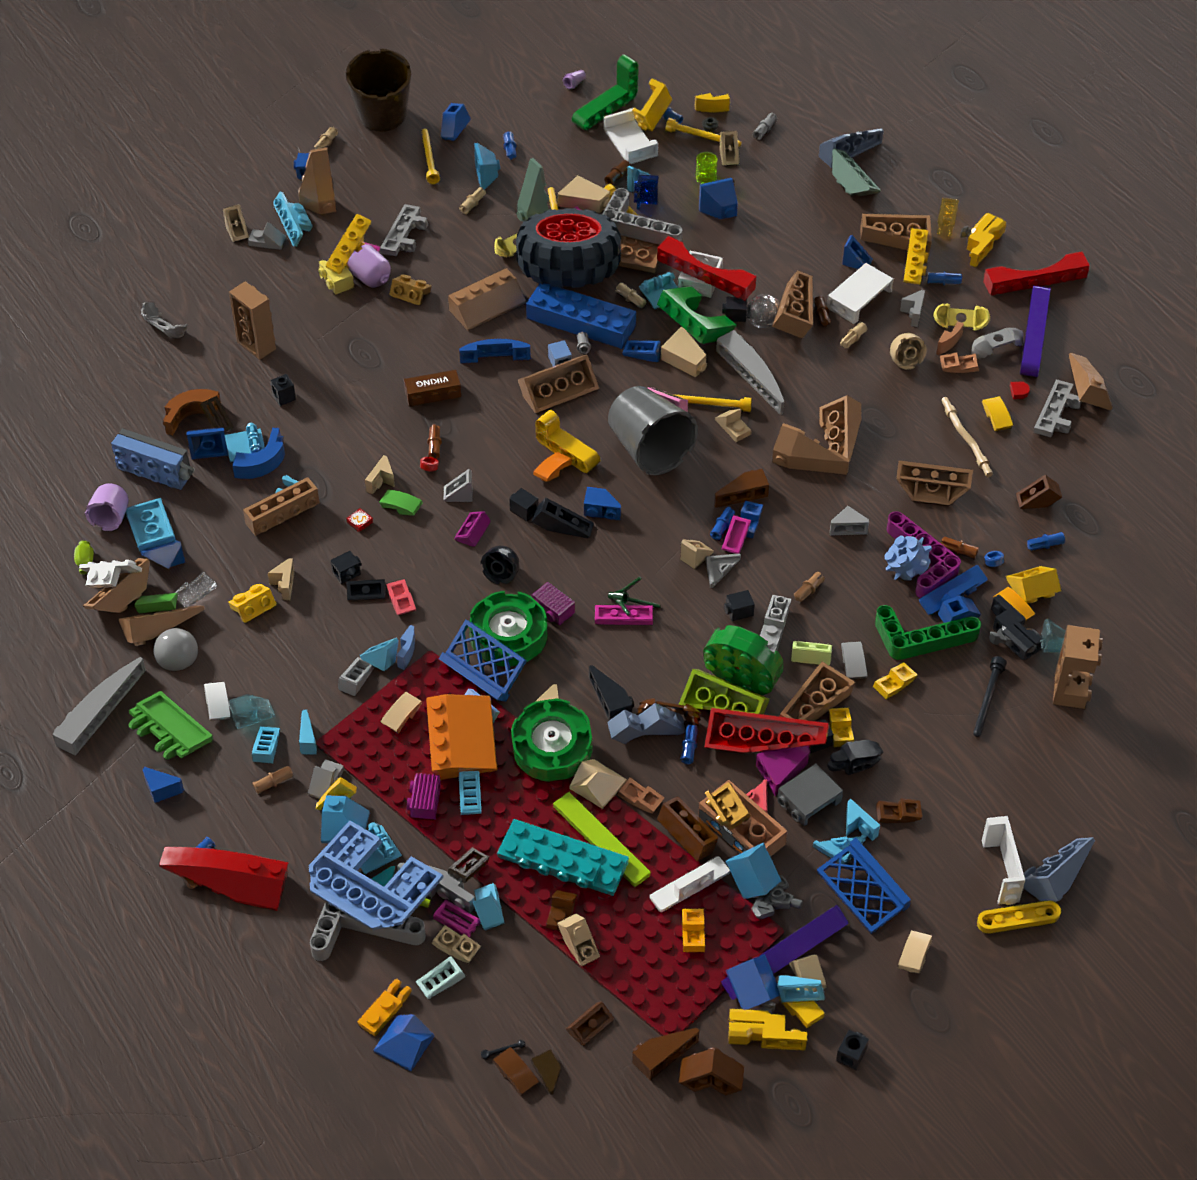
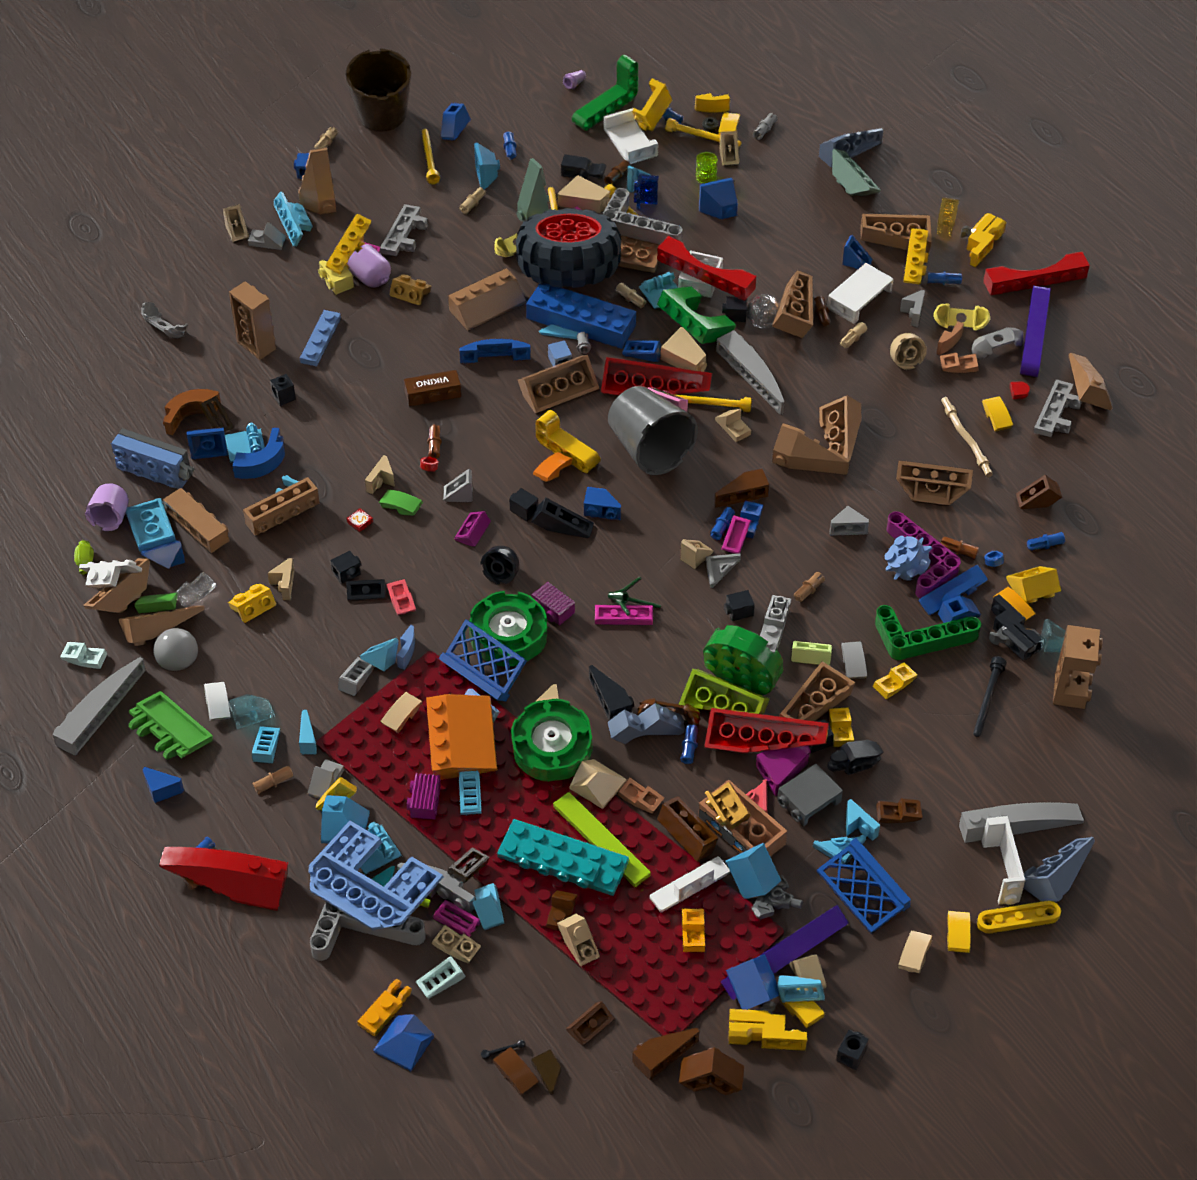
(80, 655): none -> light aqua slope
(196, 520): none -> medium nougat brick
(320, 338): none -> medium blue plate
(553, 330): none -> medium azure tile
(581, 166): none -> black piece
(625, 374): none -> red wedge
(729, 122): none -> yellow slope
(958, 931): none -> yellow slope
(1022, 818): none -> light grey slope

